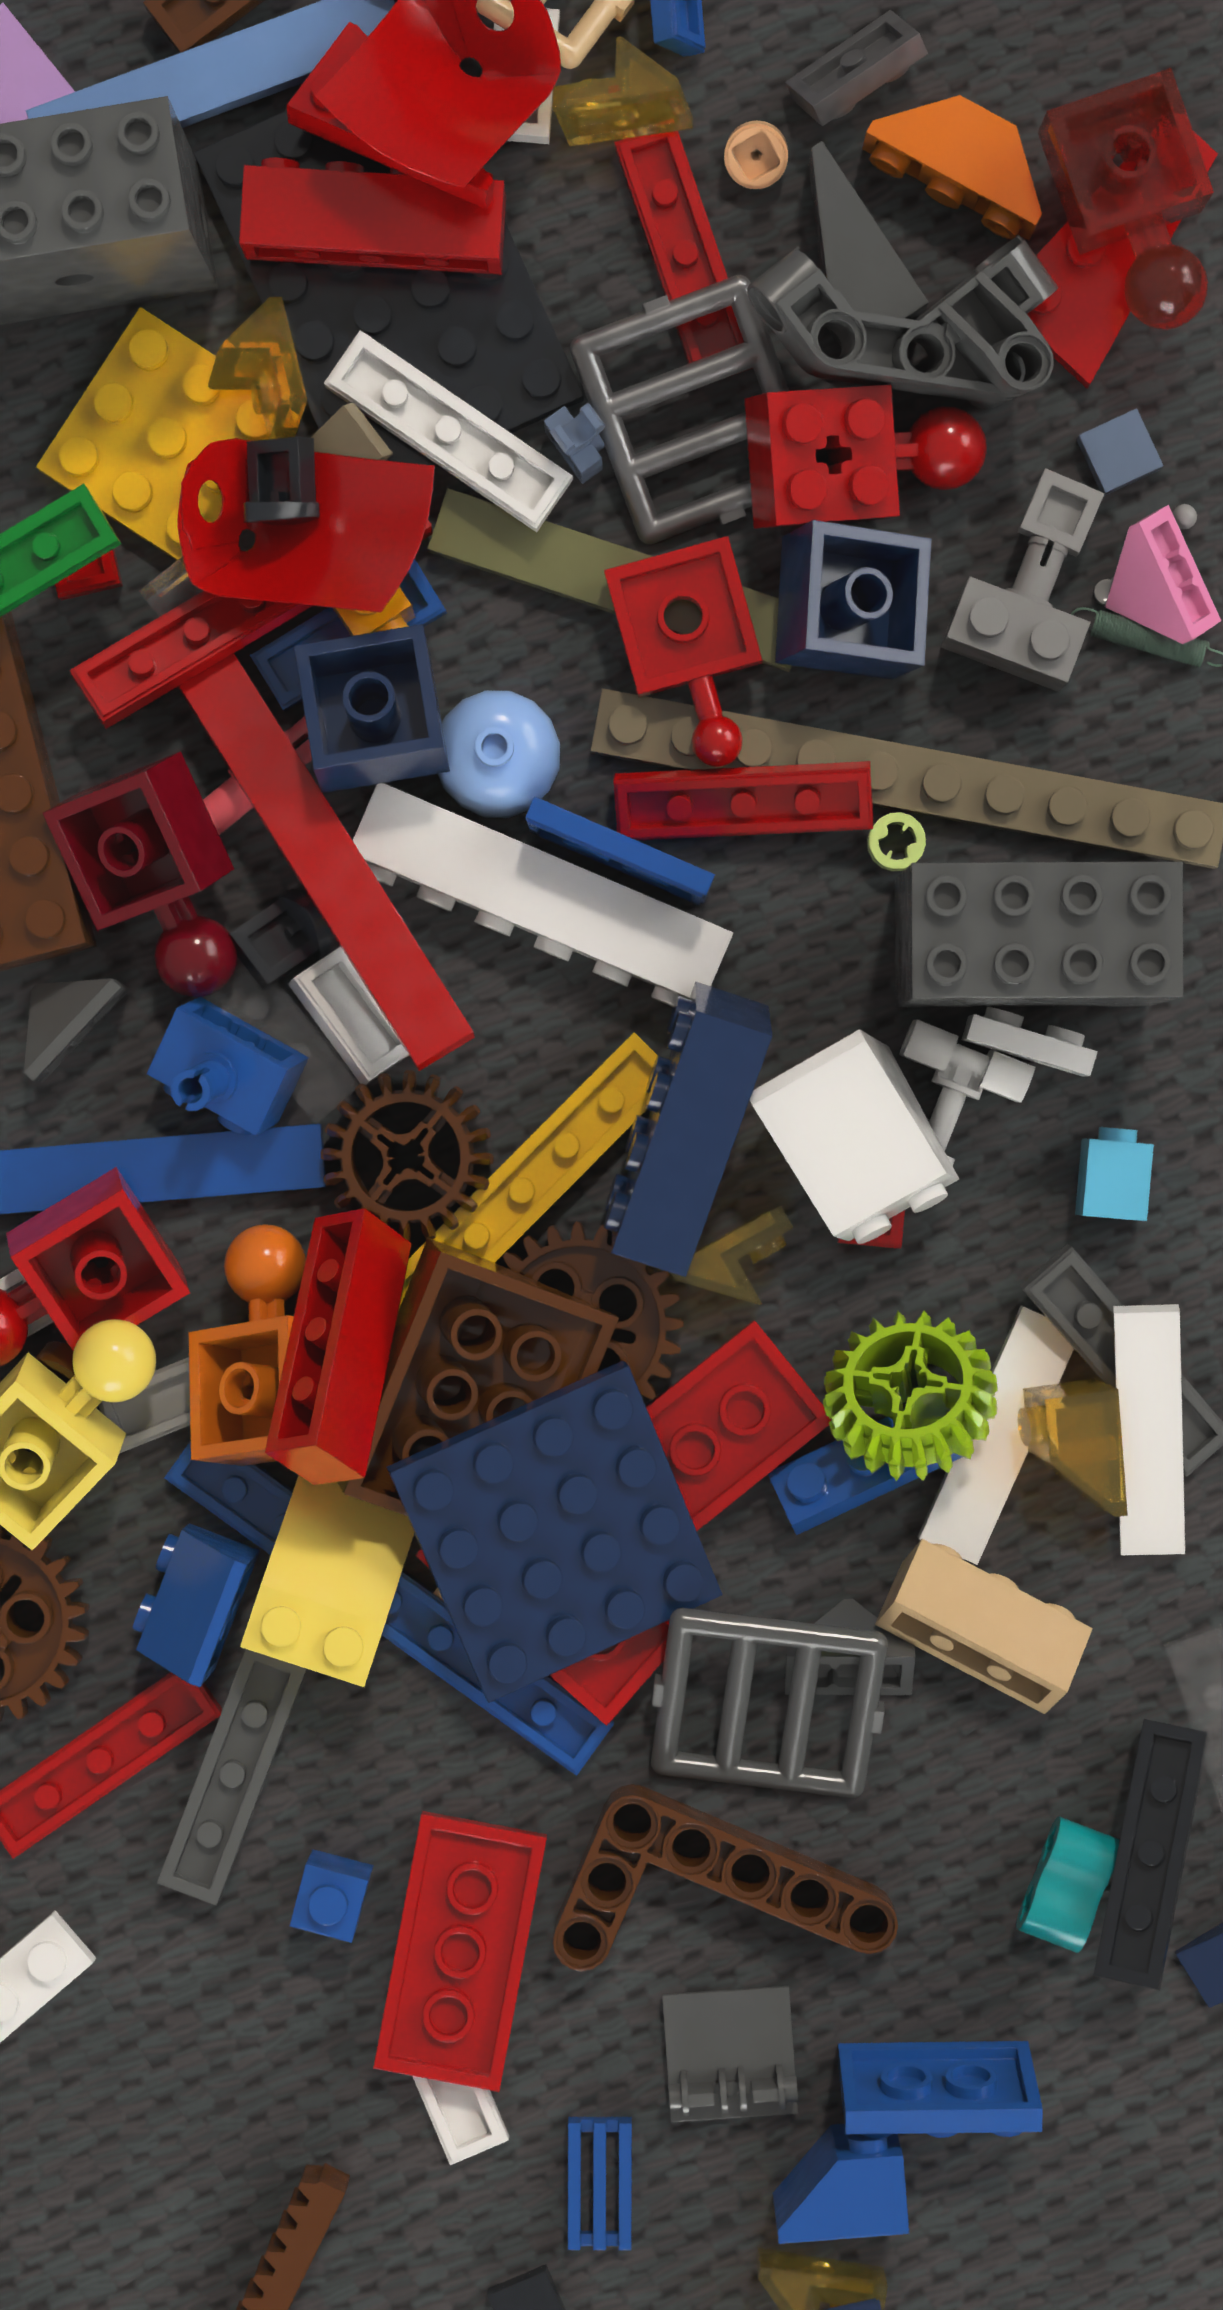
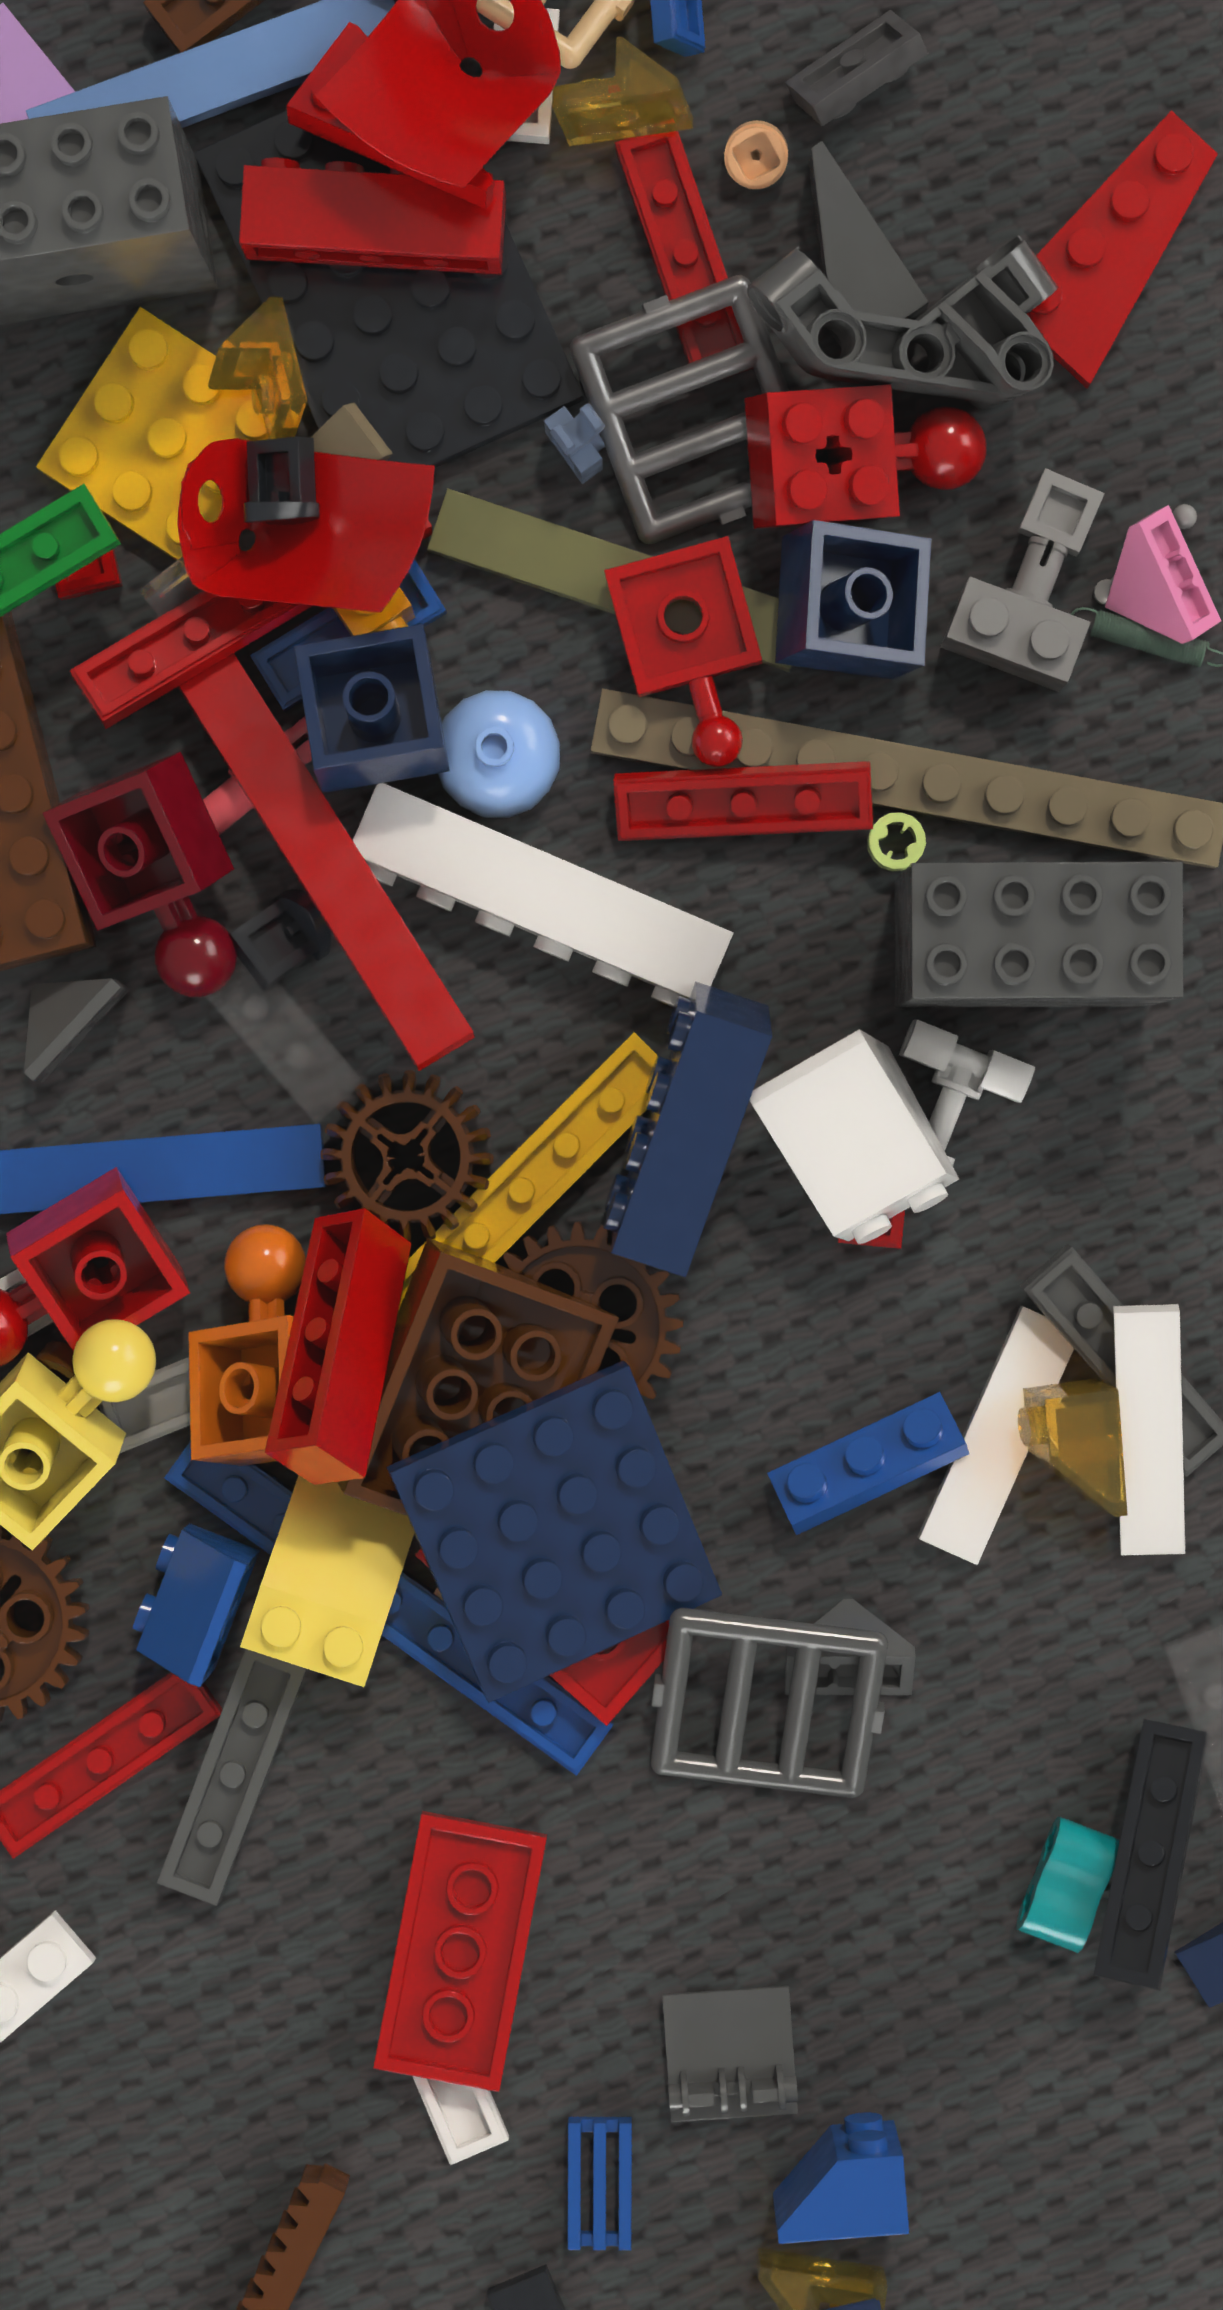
(226, 1067): blue brick -> none
(331, 1895): blue brick -> none
(348, 1016): white tile -> none
(448, 431): white tile -> none
(619, 851): blue tile -> none
(710, 1869): reddish brown beam -> none
(717, 1266): clear yellow slope -> none
(734, 1421): red plate -> none
(883, 1373): lime gear -> none
(939, 2088): blue plate -> none
(963, 159): orange slope -> none
(984, 1625): tan brick -> none
(1056, 1049): white plate -> none
(1106, 204): clear red brick -> none
(1114, 1176): medium azure brick -> none
(1119, 452): sand blue tile -> none

